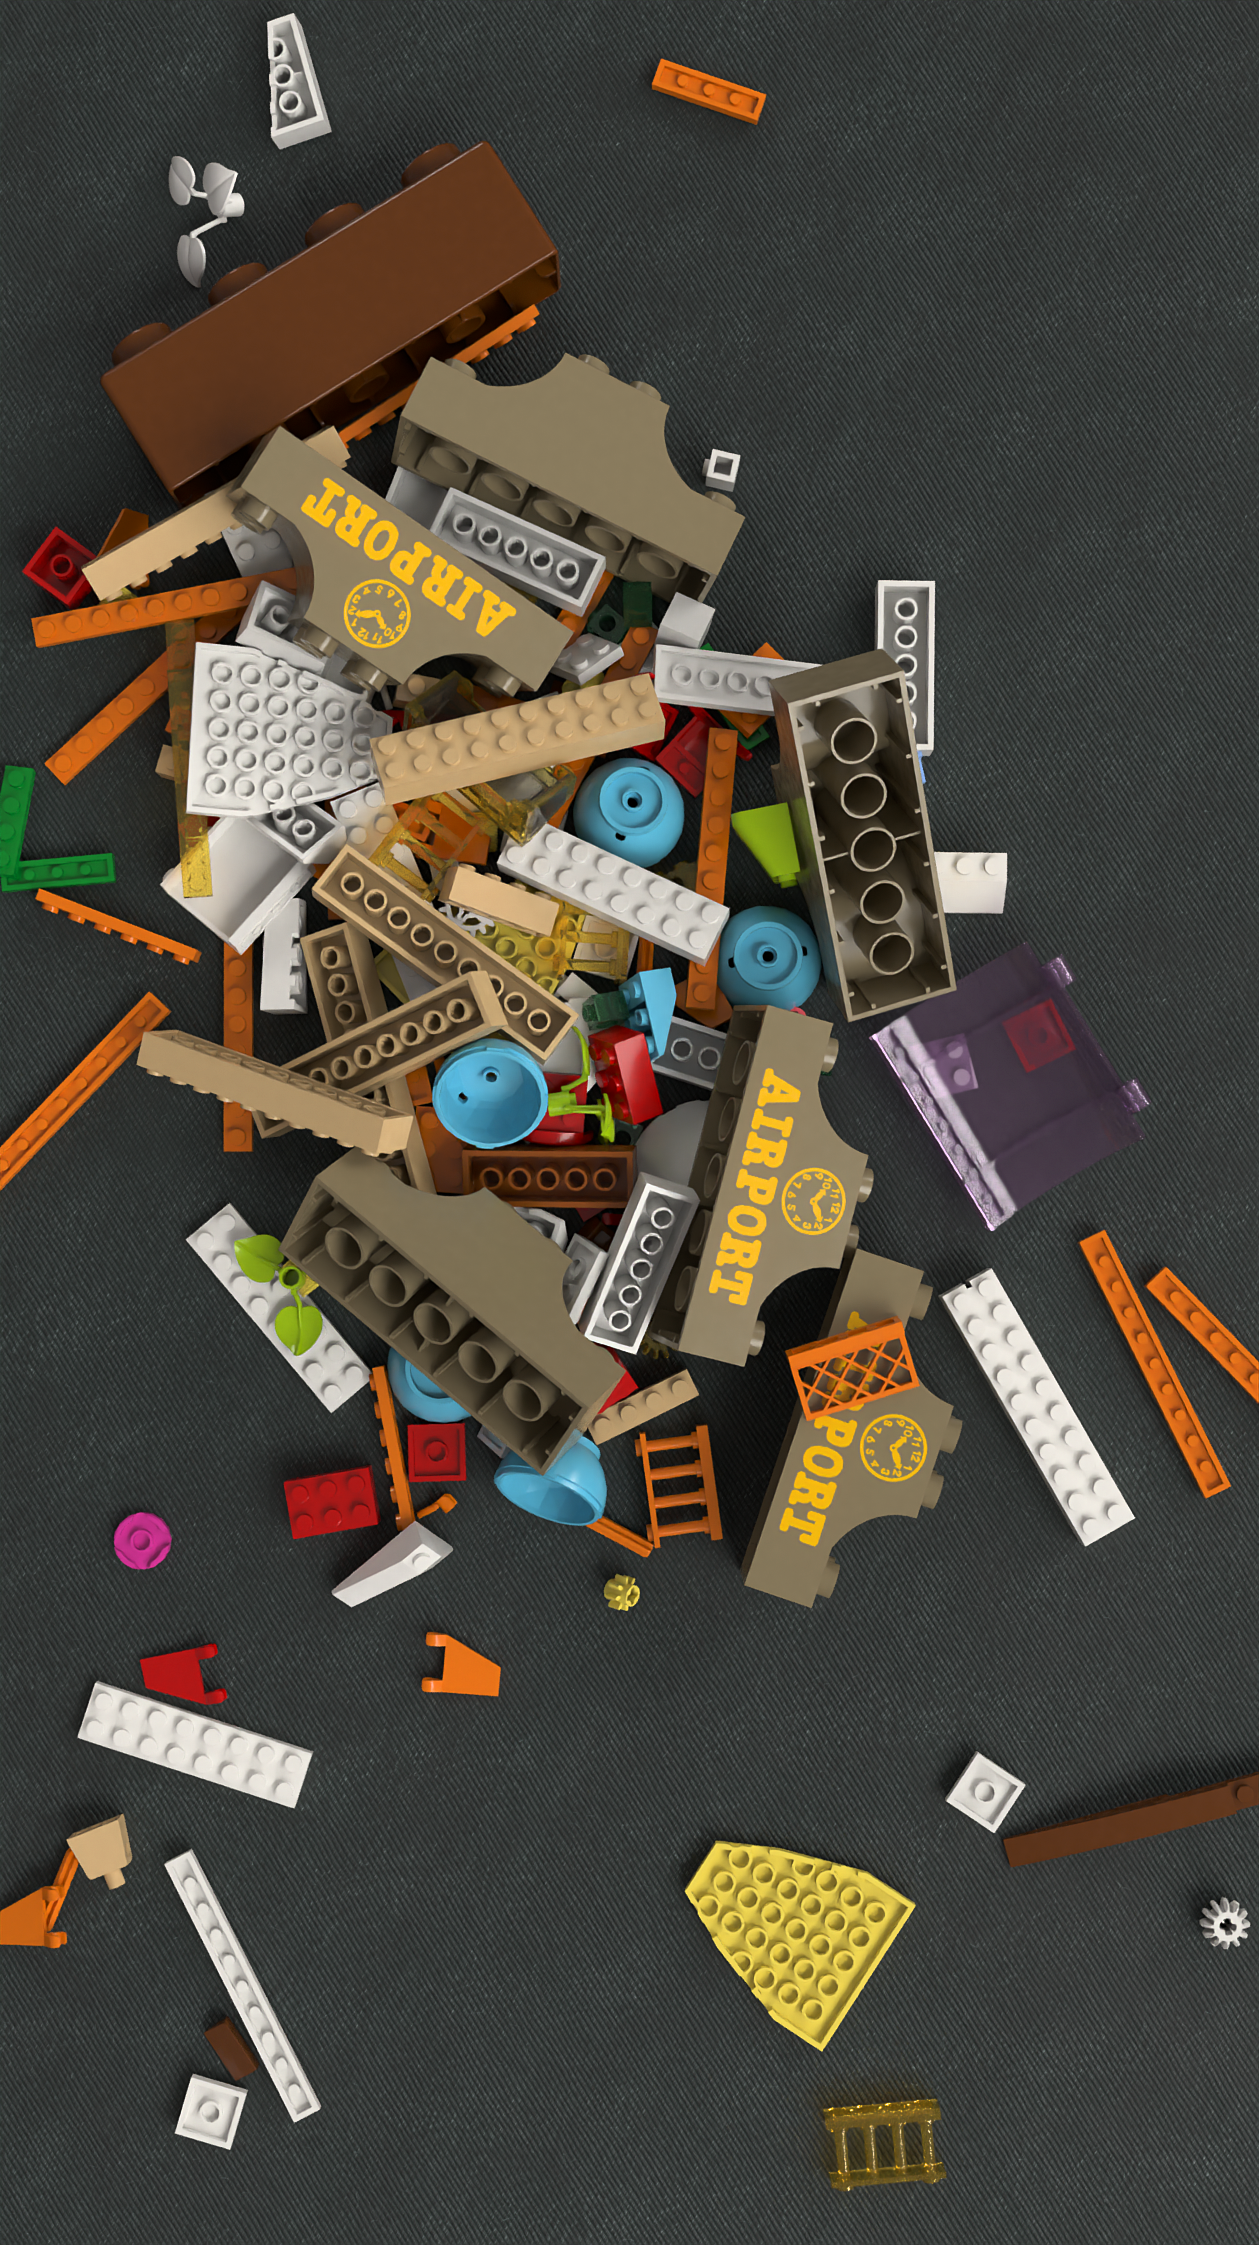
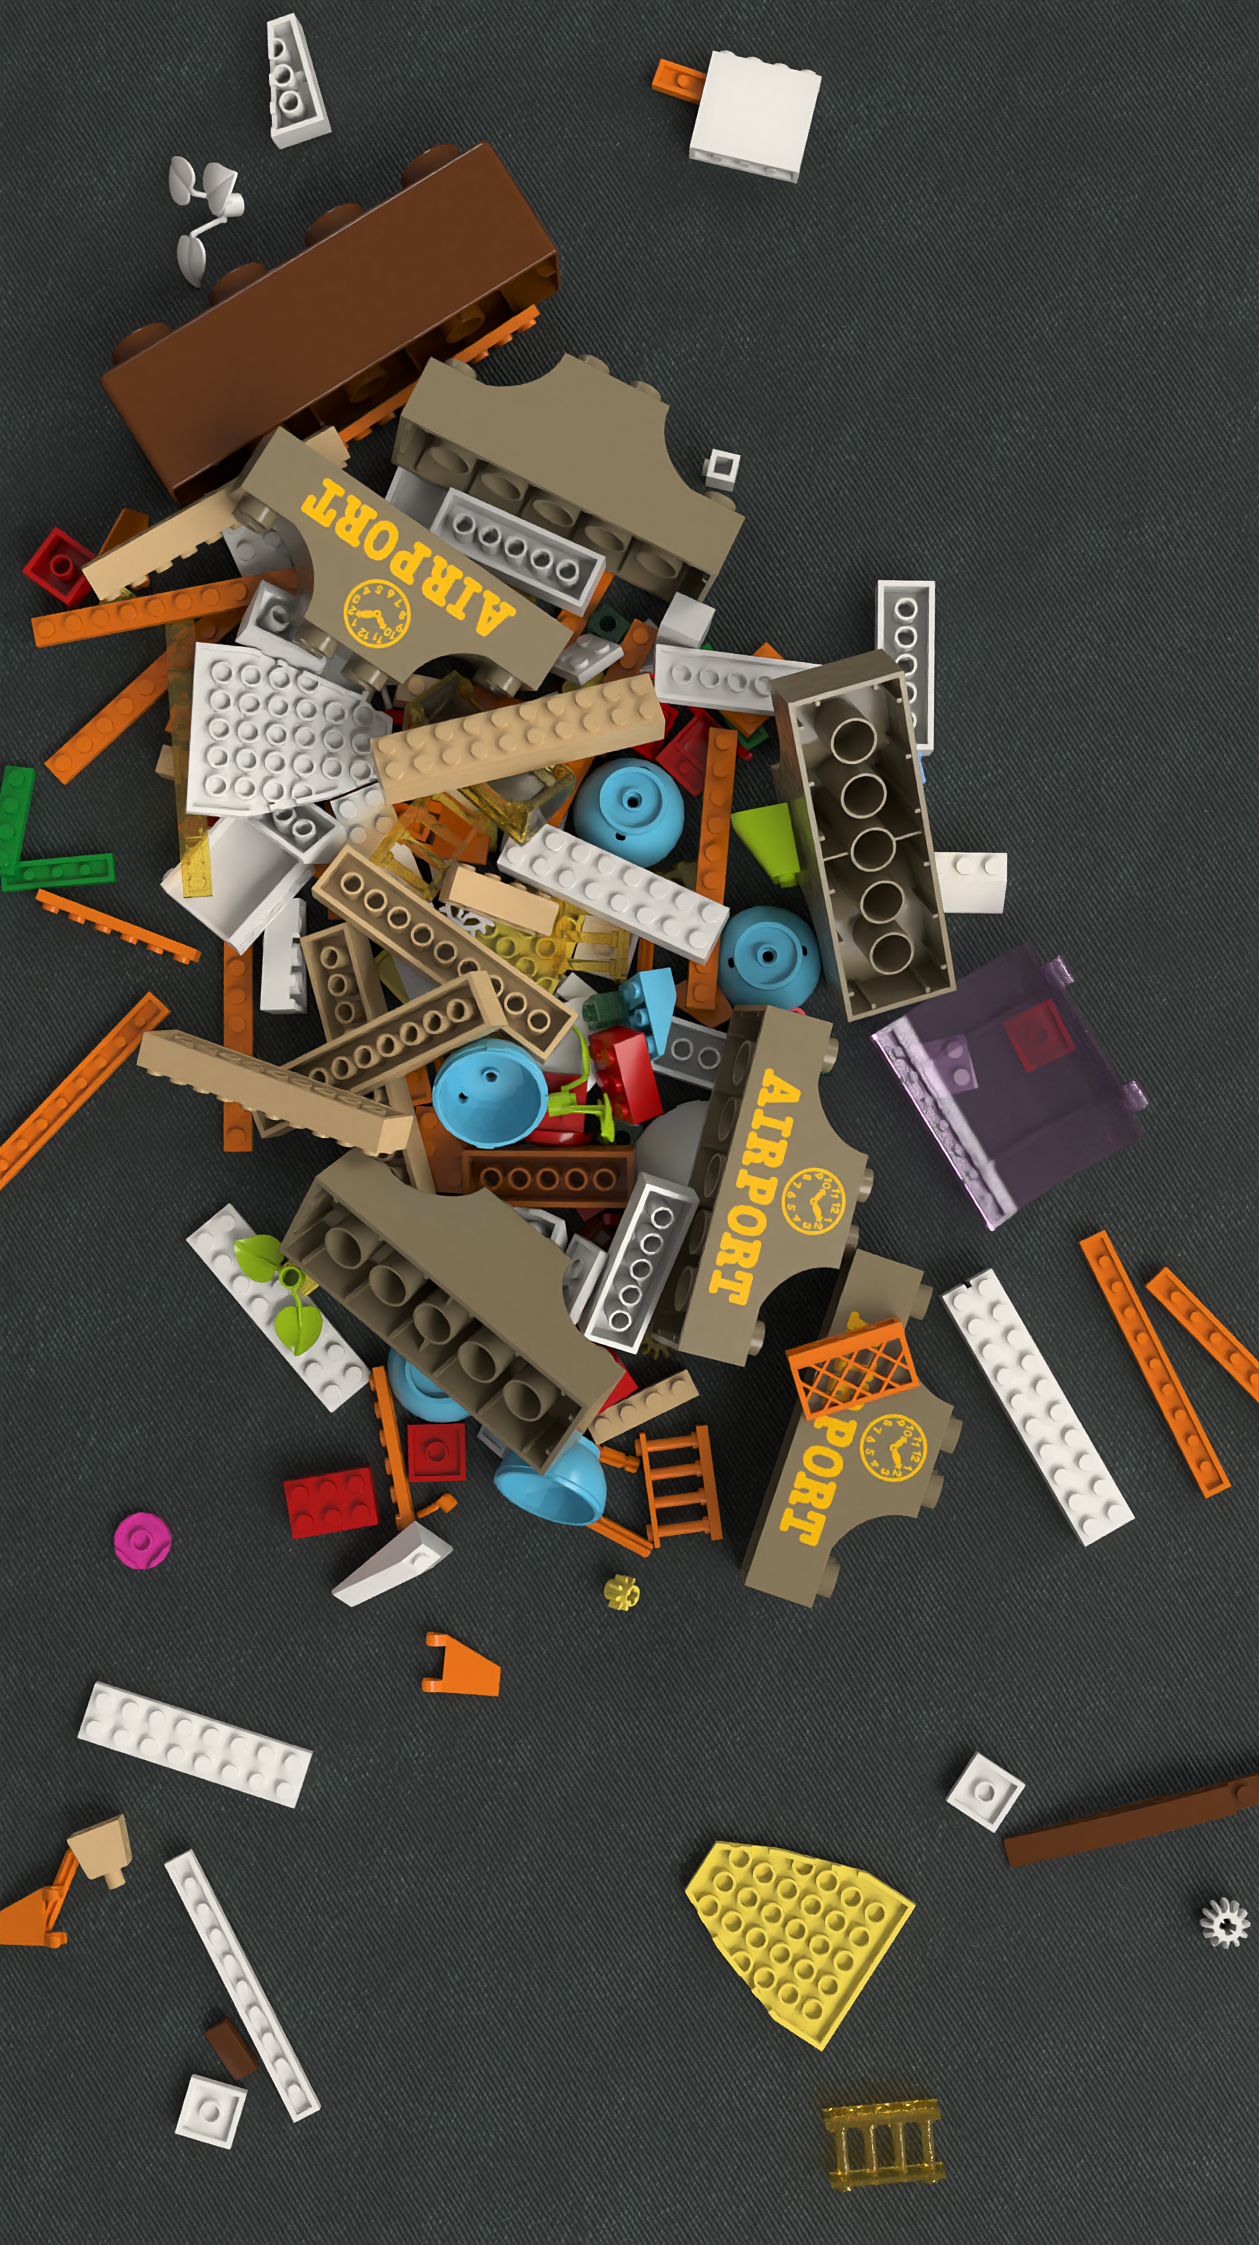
(181, 1675): red flag -> none
(618, 1459): none -> orange axle
(637, 604): clear green brick -> none
(754, 116): none -> white panel

